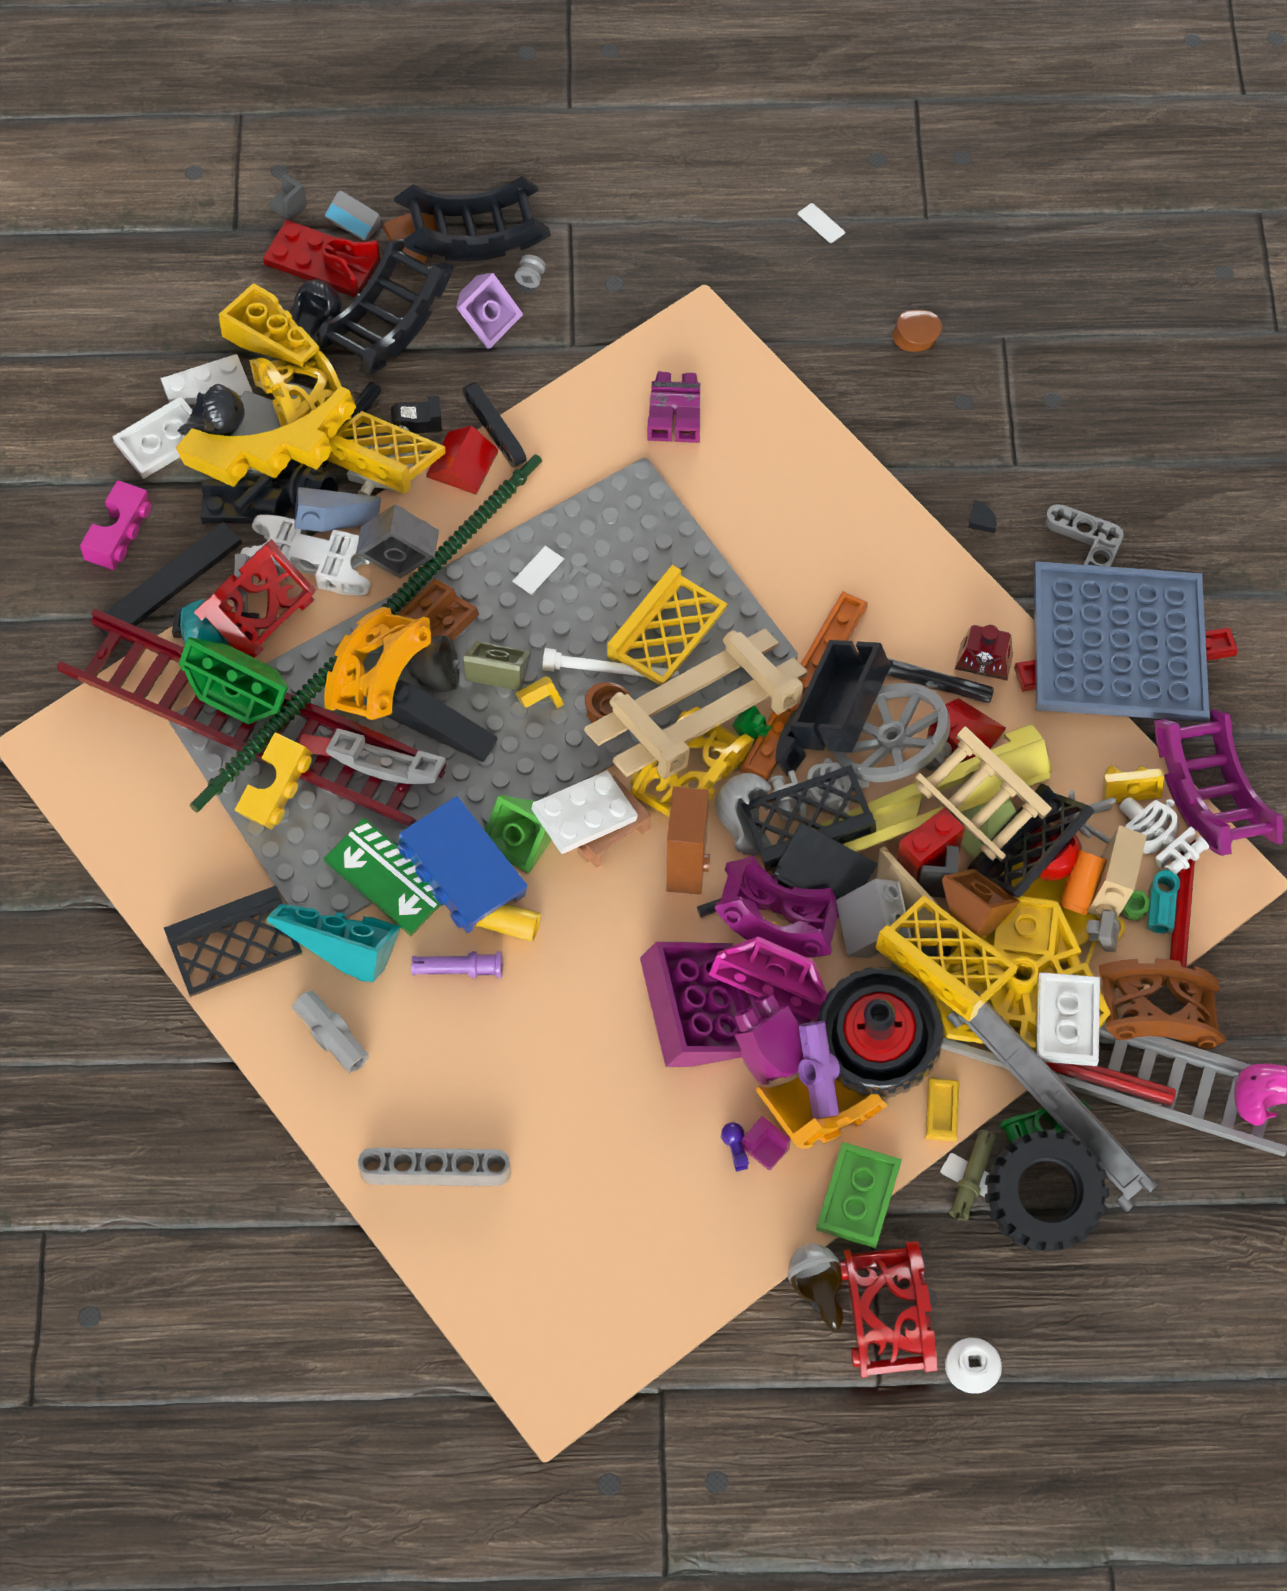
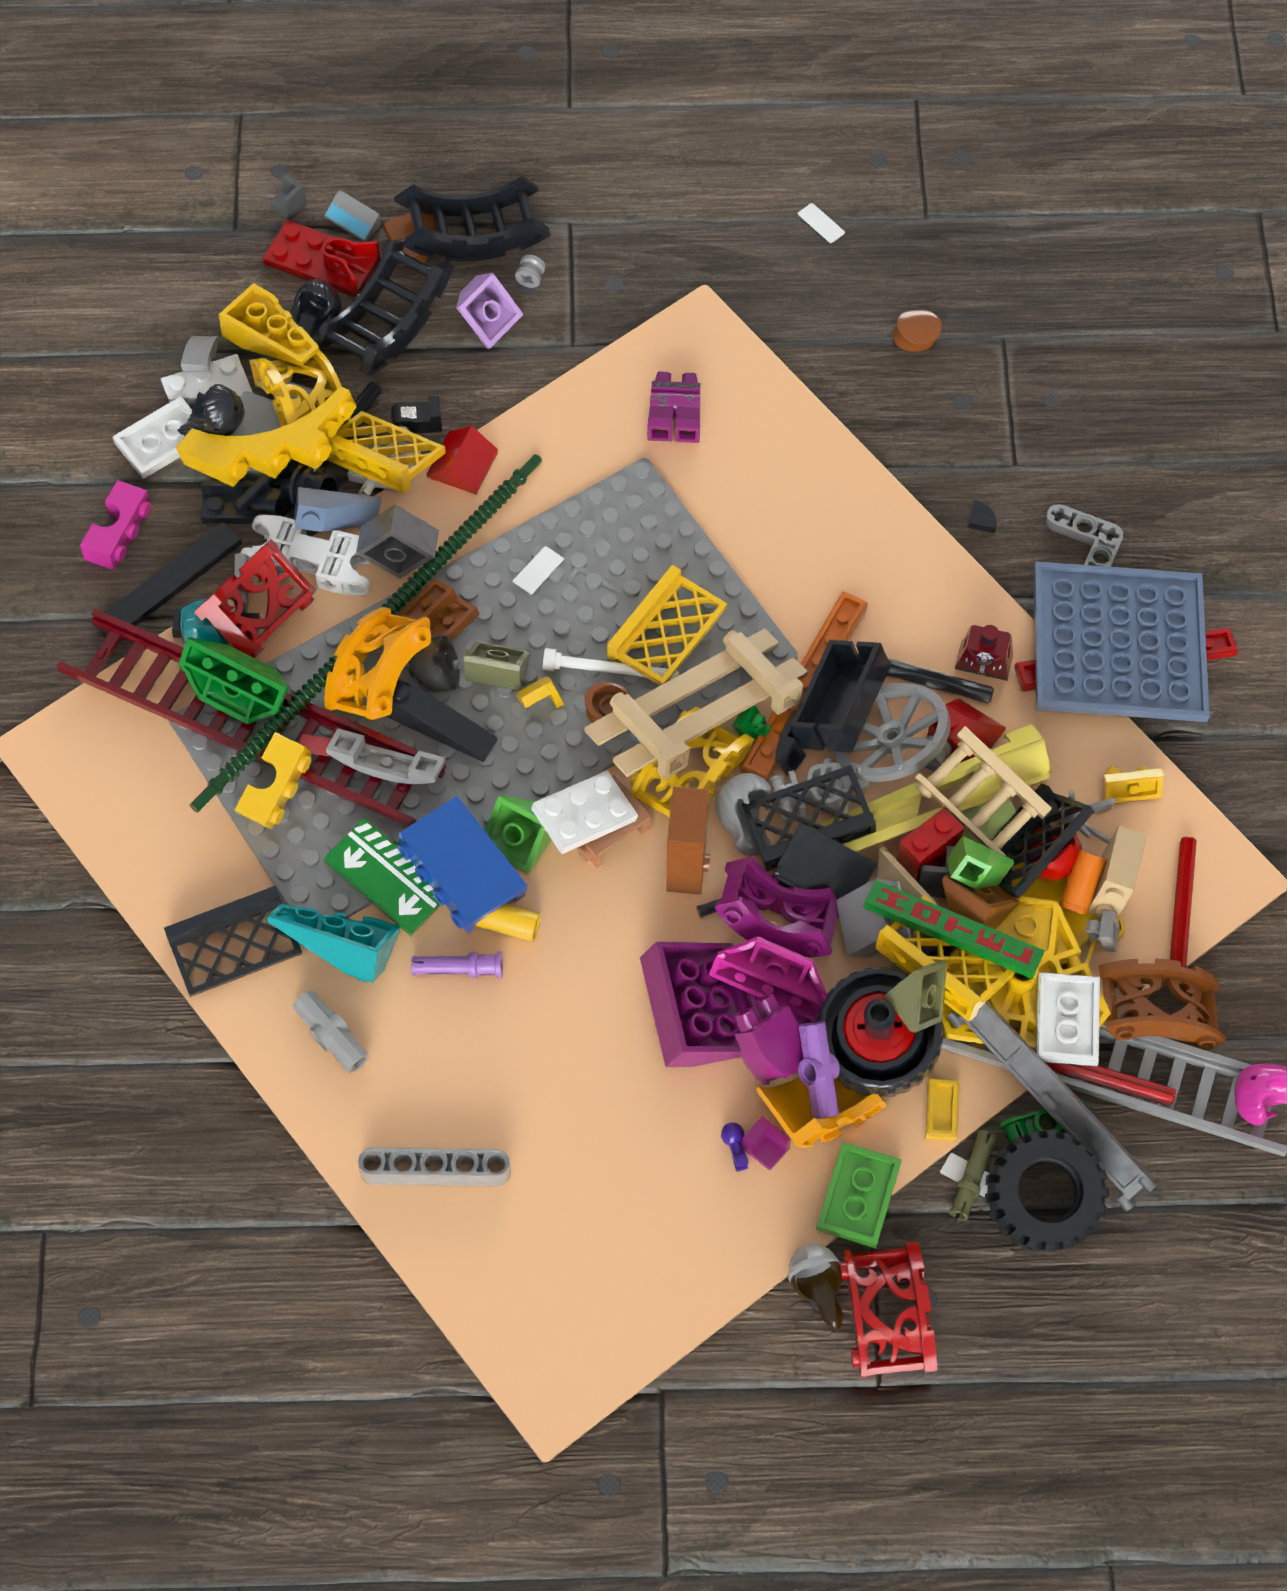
(199, 353): none -> light grey slope
(494, 424): black beam -> none
(920, 996): none -> olive slope
(954, 929): none -> green tile
(973, 1379): white piece -> none
(977, 864): none -> bright green slope
(1136, 906): bright green tile -> none
(1149, 823): white torso -> none
(1162, 904): teal piece -> none
(1190, 799): magenta fence -> none

